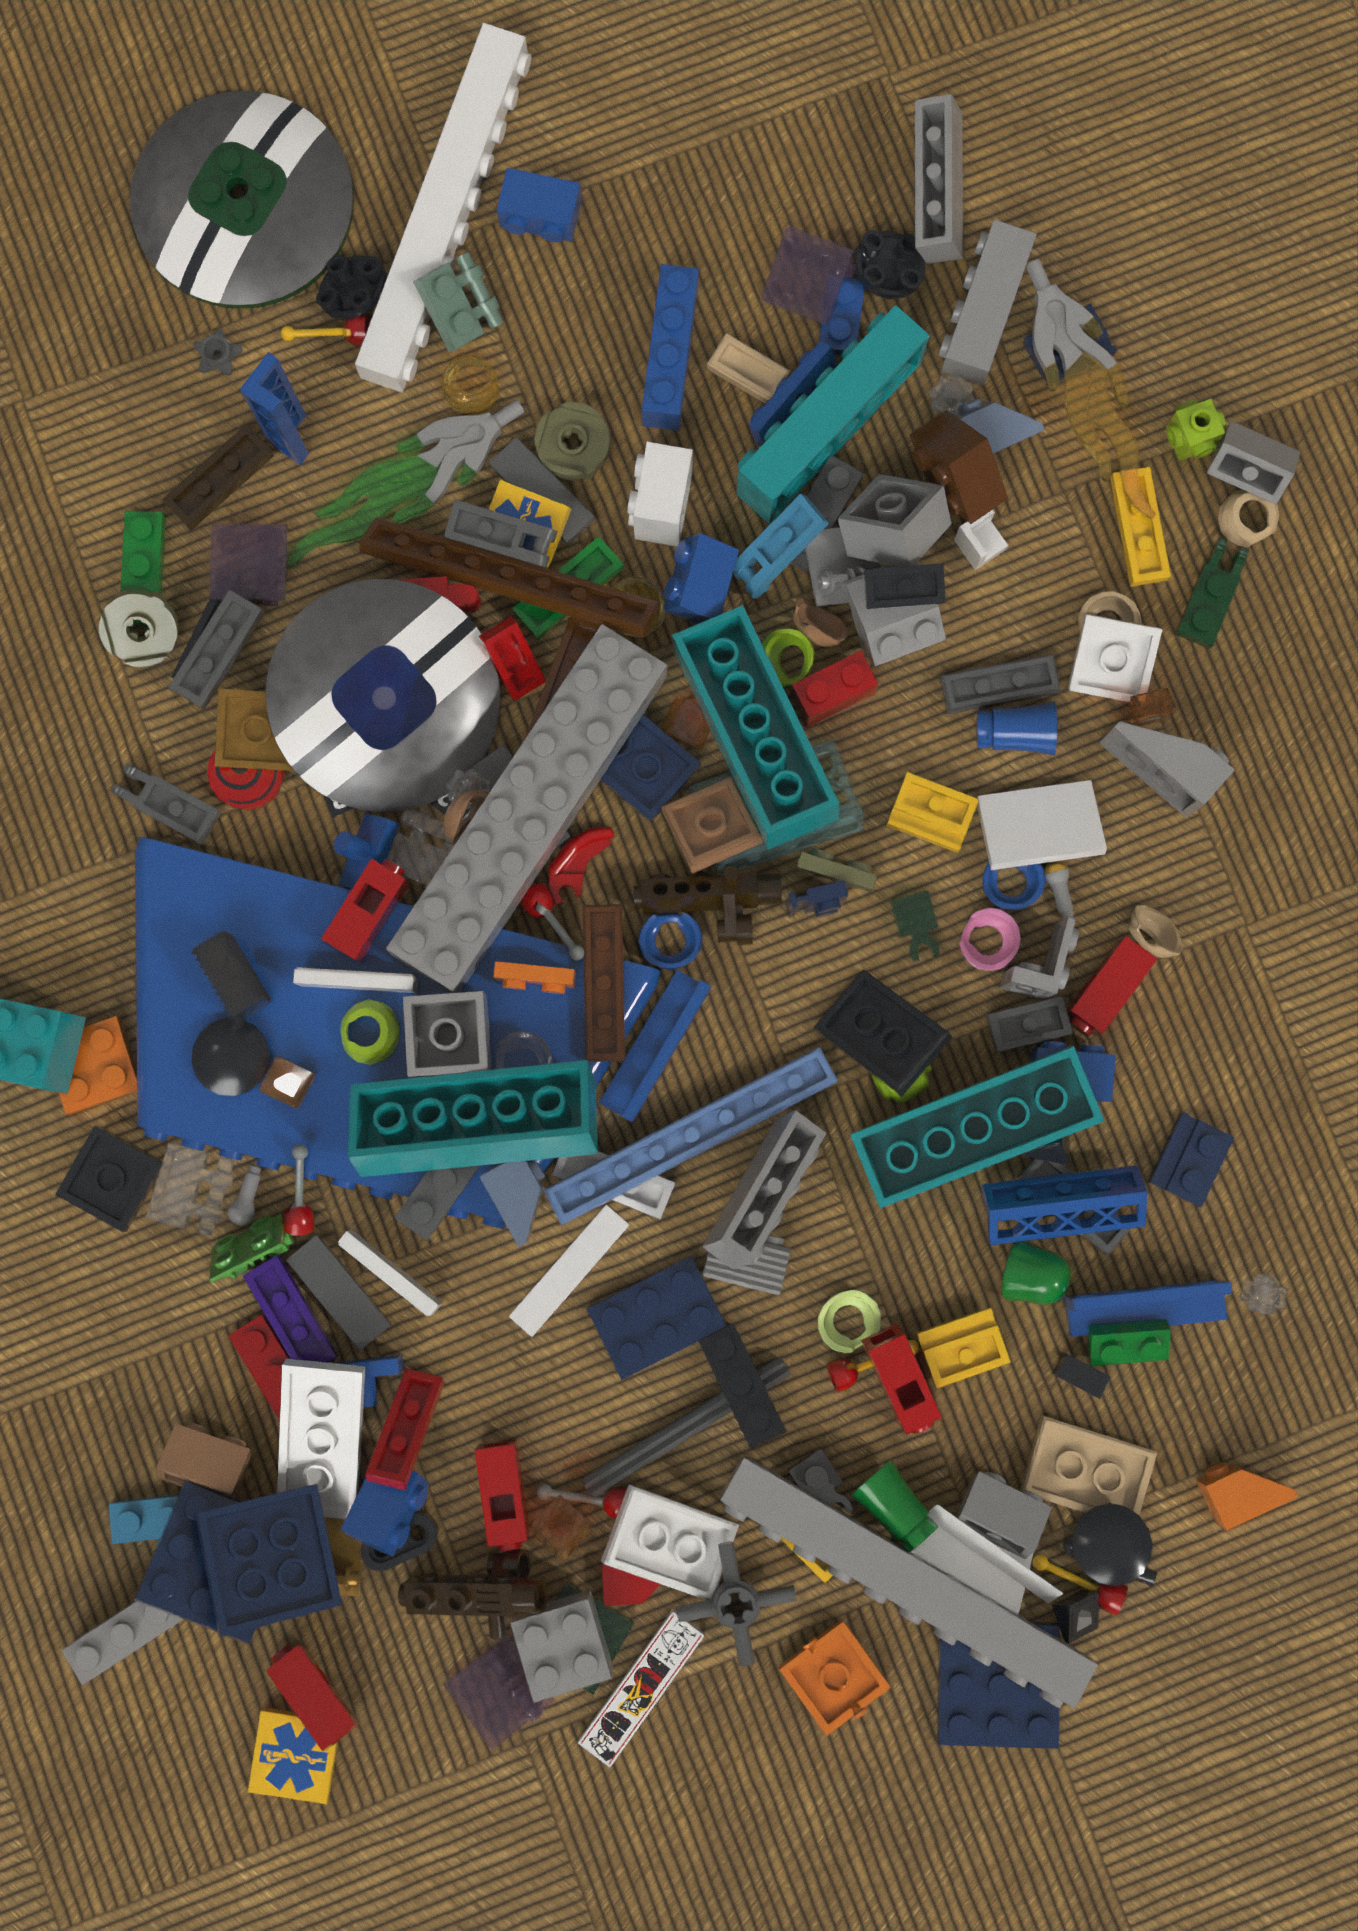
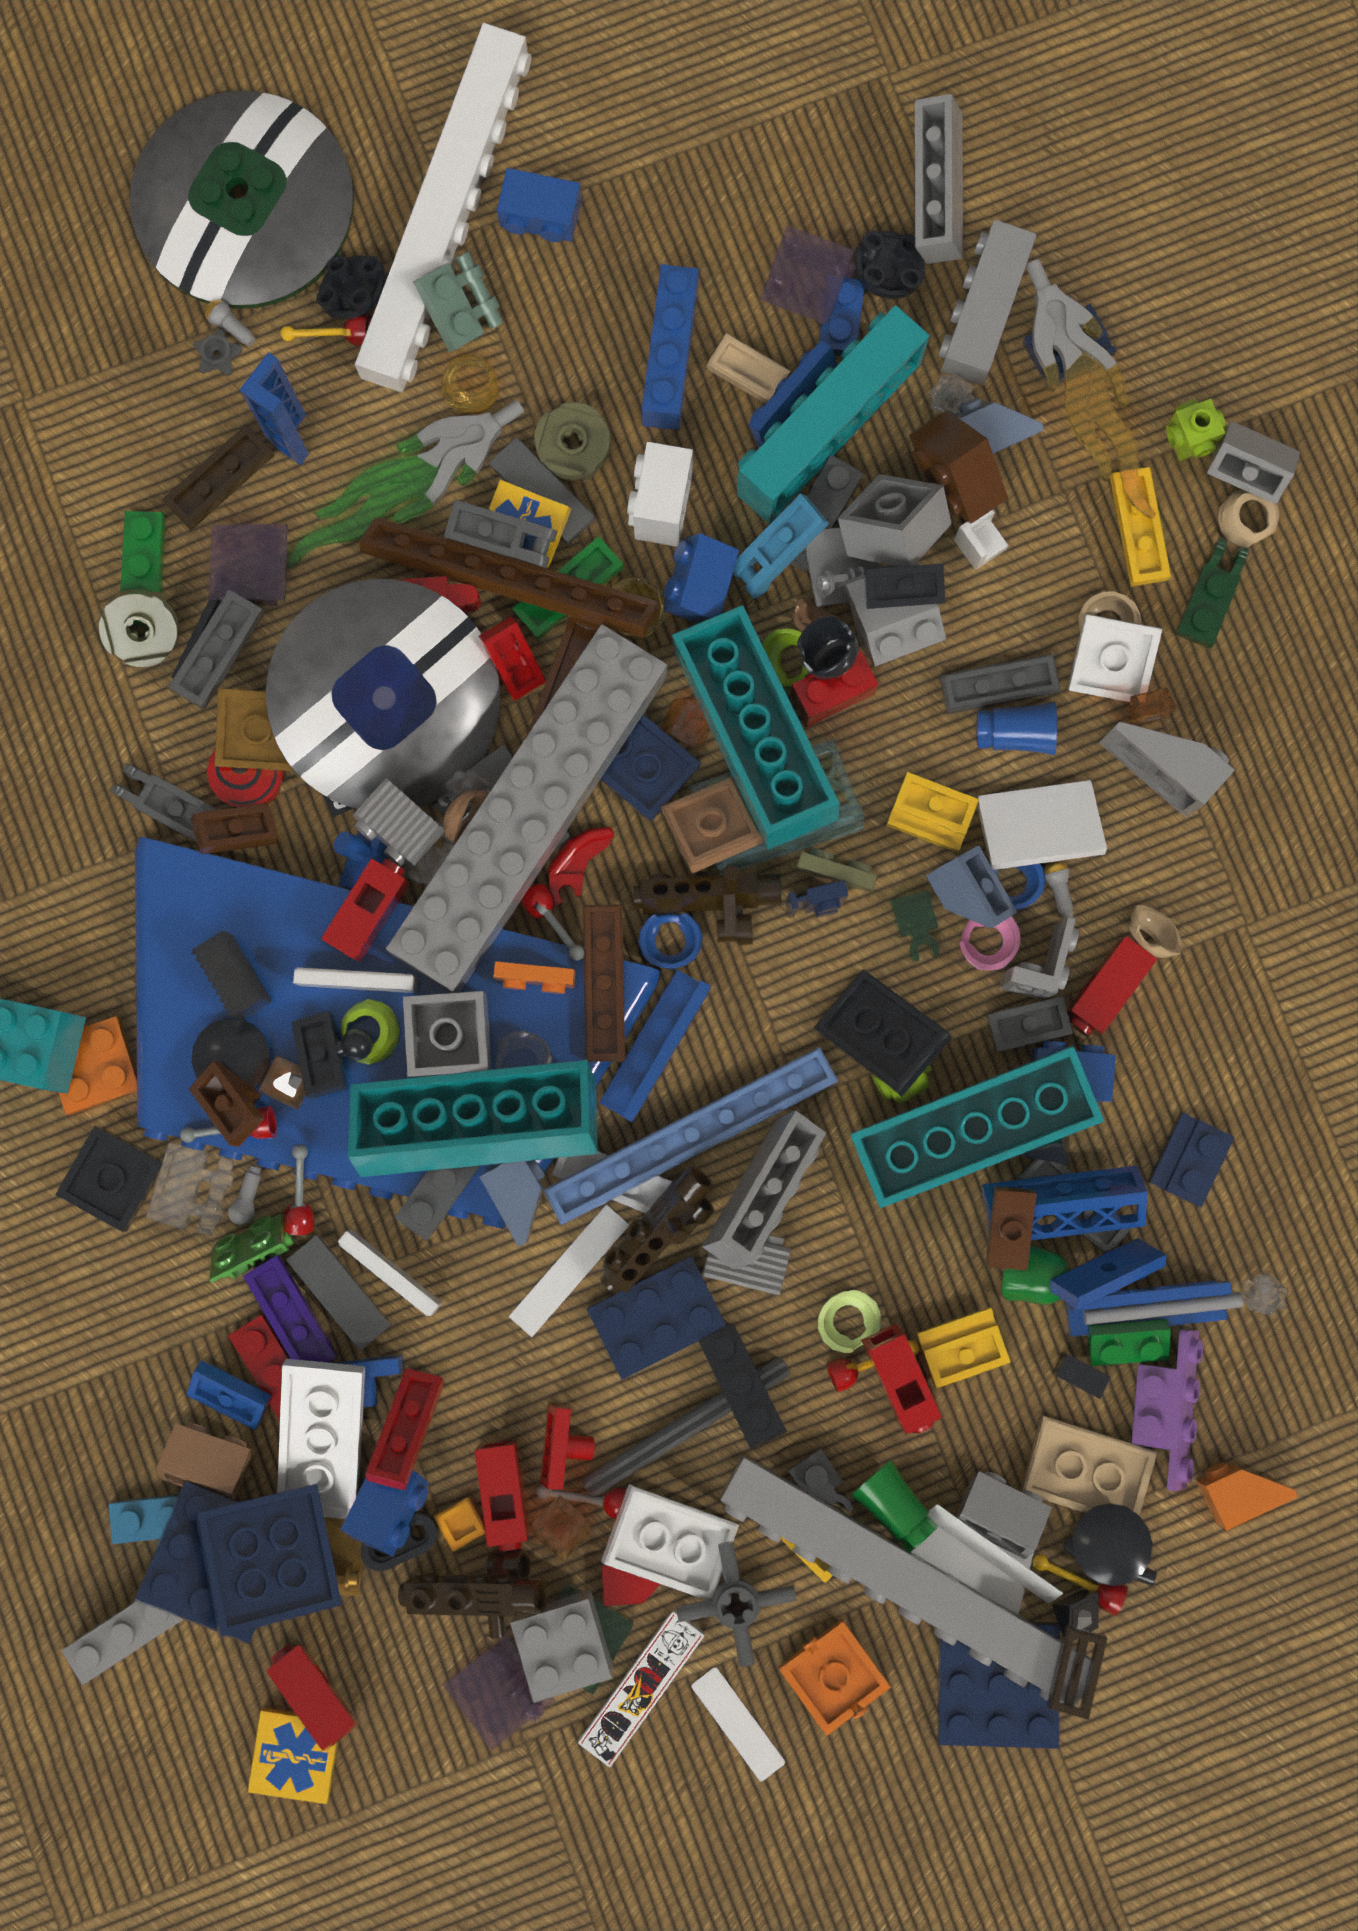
(219, 314): none -> light grey piece
(228, 1102): none -> reddish brown slope
(228, 1395): none -> blue plate
(234, 828): none -> reddish brown plate
(265, 1130): none -> red hinge
(322, 1053): none -> black plate
(397, 824): none -> light grey brick
(460, 1523): none -> light orange tile
(561, 1446): none -> red tile
(668, 1220): none -> dark brown piece
(738, 1724): none -> white sticker
(828, 647): none -> black hair
(972, 889): none -> sand blue slope
(1010, 1228): none -> reddish brown plate
(1061, 1667): none -> dark brown tile
(1107, 1273): none -> blue tile
(1163, 1308): none -> light grey bar
(1166, 1408): none -> medium lavender bracket

